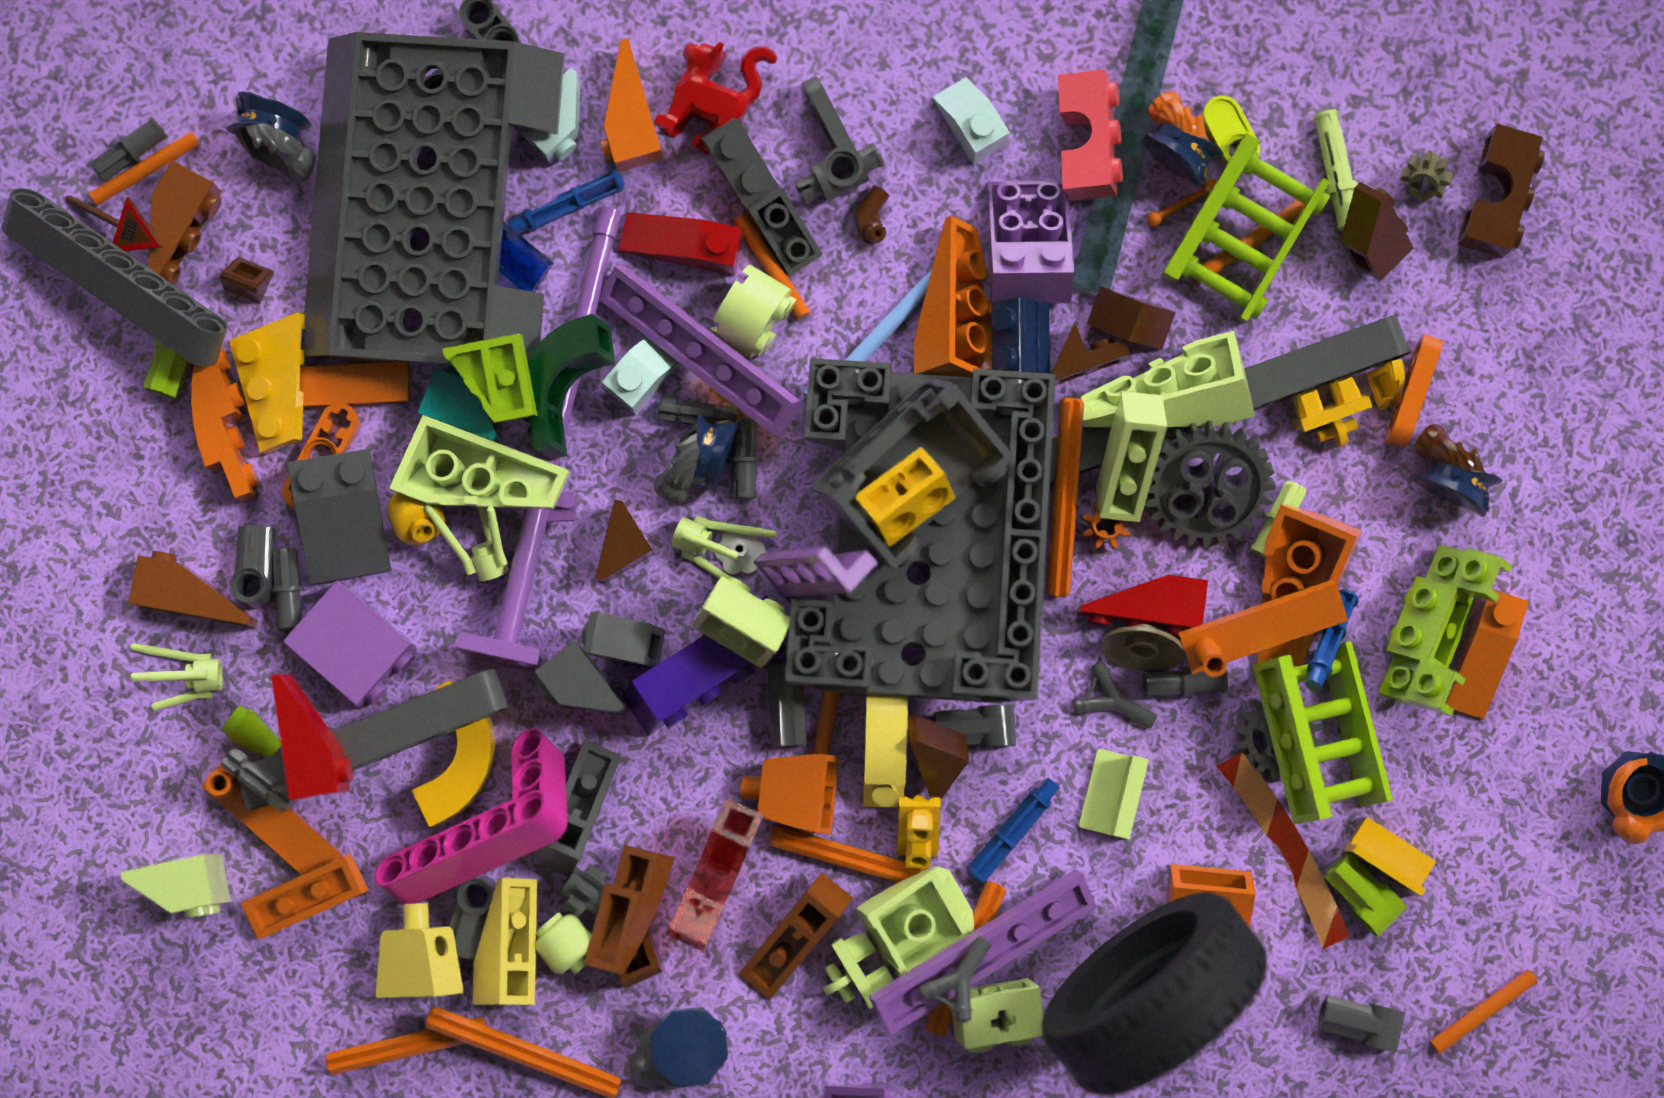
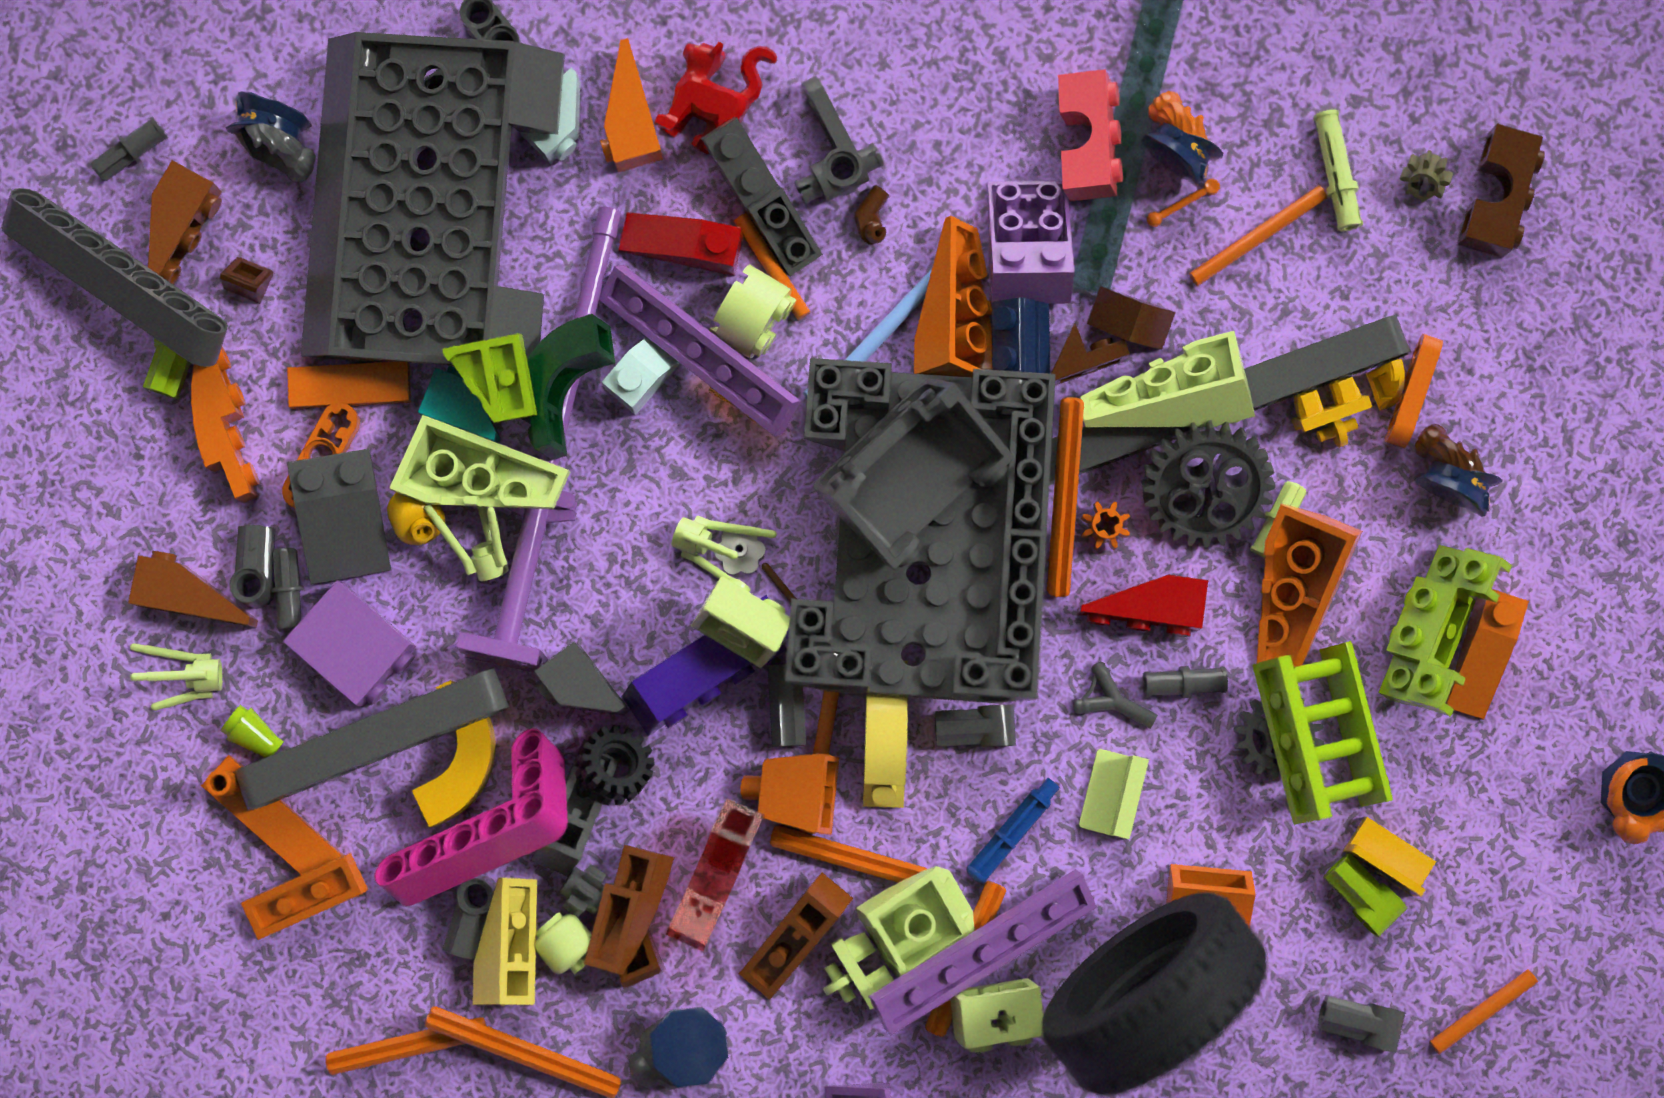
(132, 229): piece -> none
(144, 168): orange bar -> none
(184, 885): yellowish green slope -> none
(257, 779): dark grey axle -> none
(270, 379): yellow wing -> none
(310, 751): red slope -> none
(418, 958): light yellow torso -> none
(522, 261): clear blue tile -> none
(569, 202): blue piece -> none
(622, 546): reddish brown slope -> none
(623, 640): dark grey slope -> none
(623, 745): none -> black tyre
(688, 412): dark grey axle -> none
(697, 460): piece -> none
(744, 460): dark grey axle -> none
(814, 570): medium lavender fence -> none
(905, 496): yellow brick -> none
(918, 830): yellow hips -> none
(939, 754): reddish brown slope -> none
(959, 981): dark grey piece -> none
(972, 119): light aqua slope -> none
(1131, 456): yellowish green brick -> none
(1142, 648): dark tan dish -> none
(1225, 124): neon yellow piece -> none
(1226, 195): lime fence -> none
(1261, 627): orange piece -> none
(1282, 832): clear orange sticker -> none
(1321, 665): blue piece -> none
(1374, 232): reddish brown slope -> none

